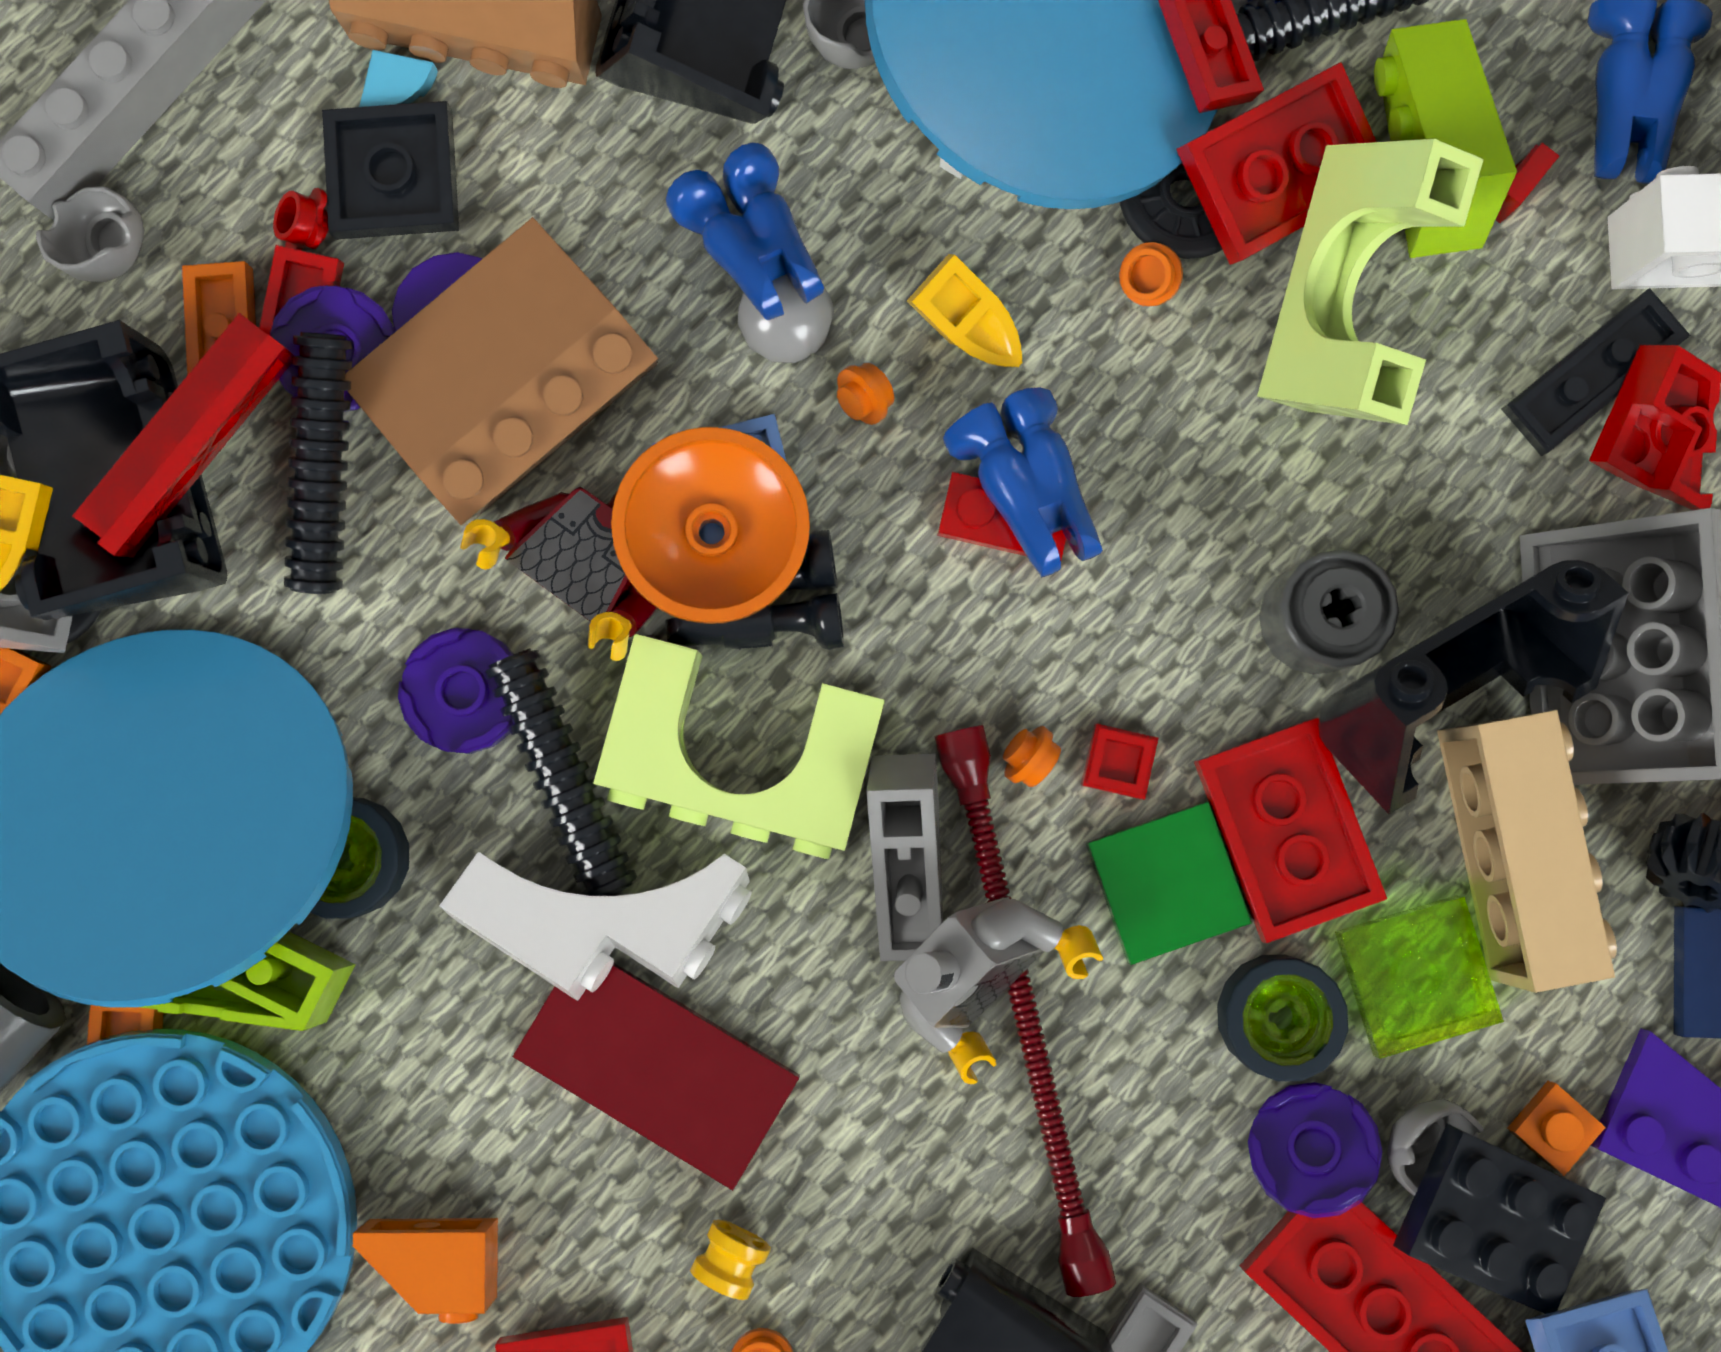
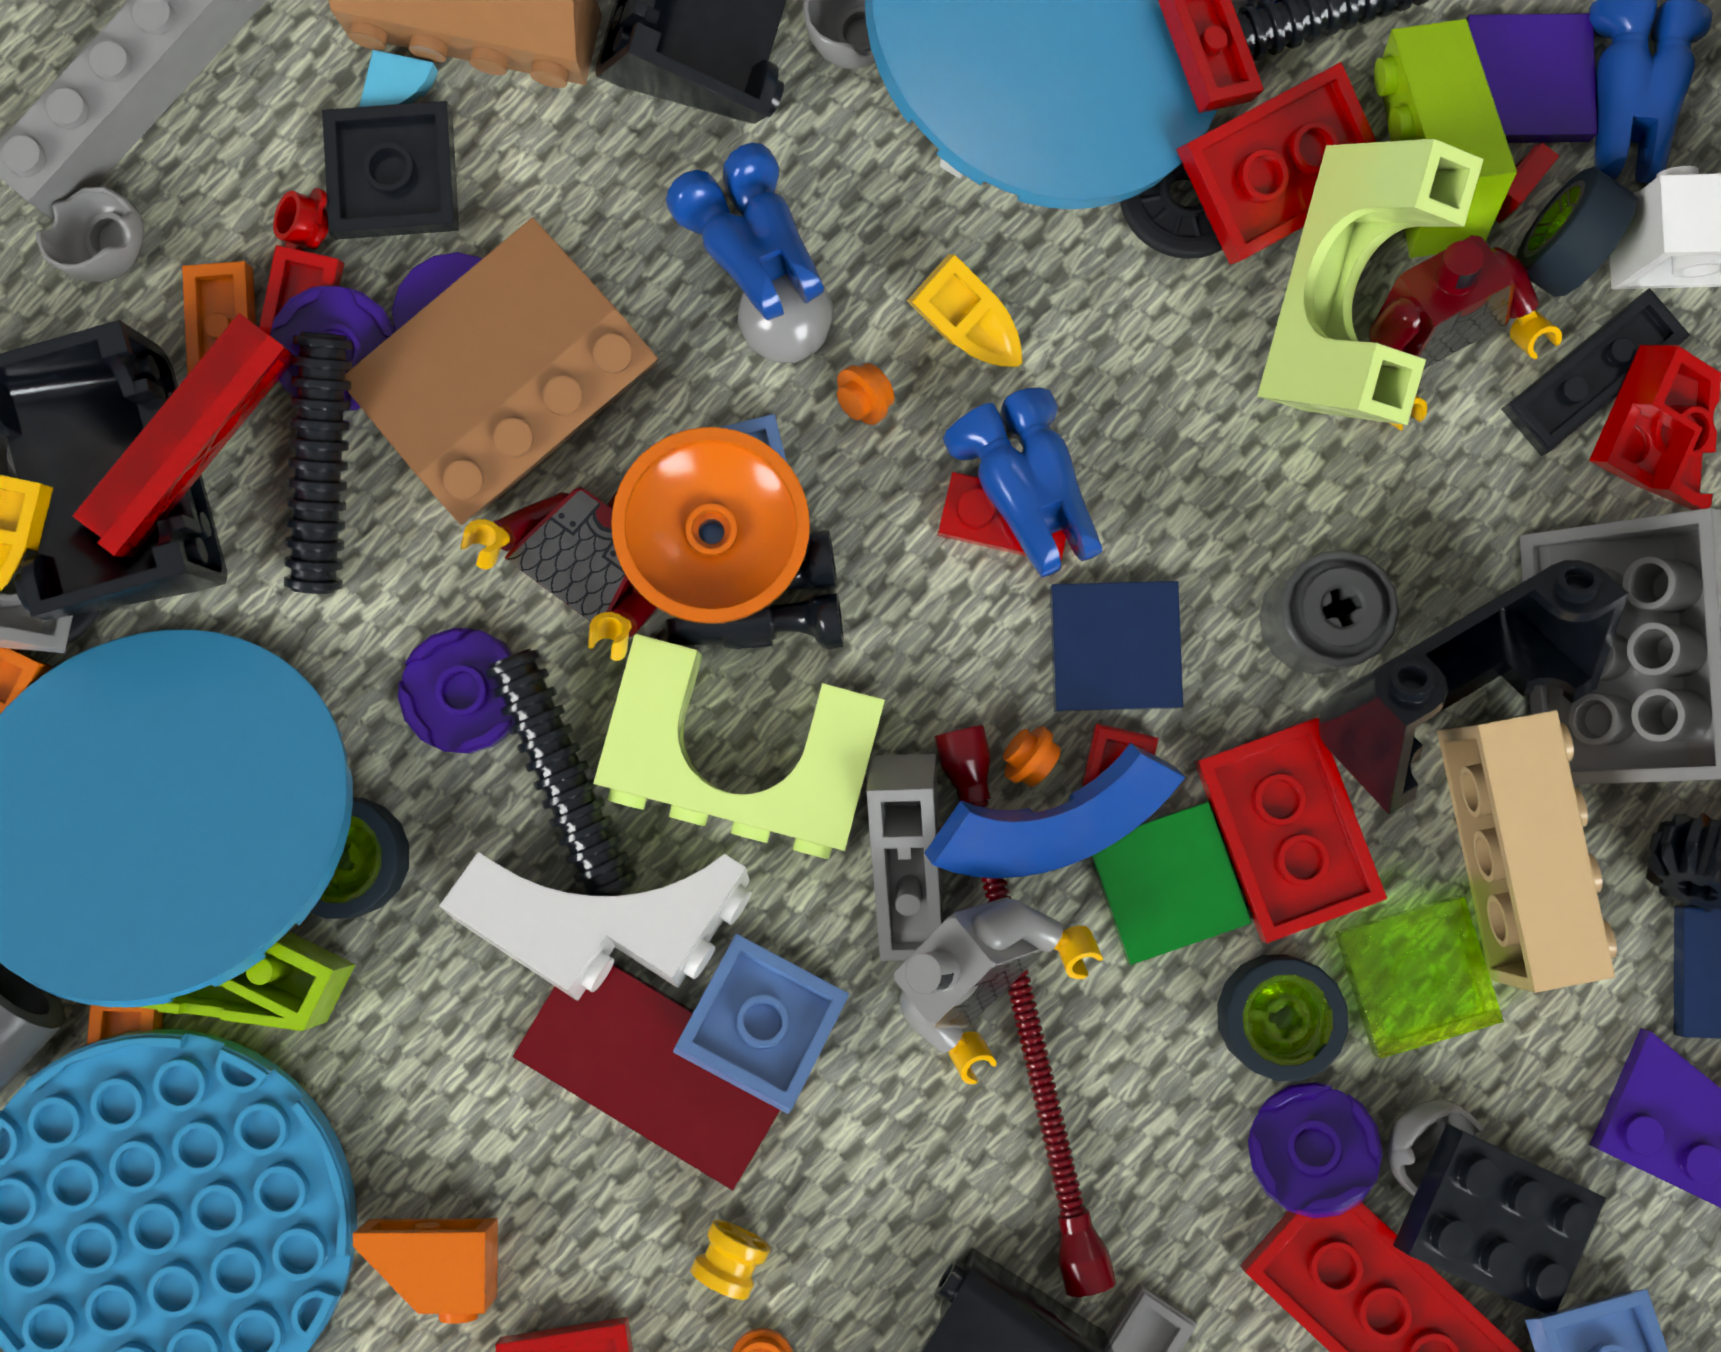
(761, 1023): none -> medium blue plate
(1027, 843): none -> blue tile
(1116, 646): none -> dark blue tile
(1151, 274): orange plate -> none
(1458, 301): none -> dark red torso
(1539, 74): none -> dark purple tile
(1556, 1127): orange plate -> none
(1576, 231): none -> black wheel

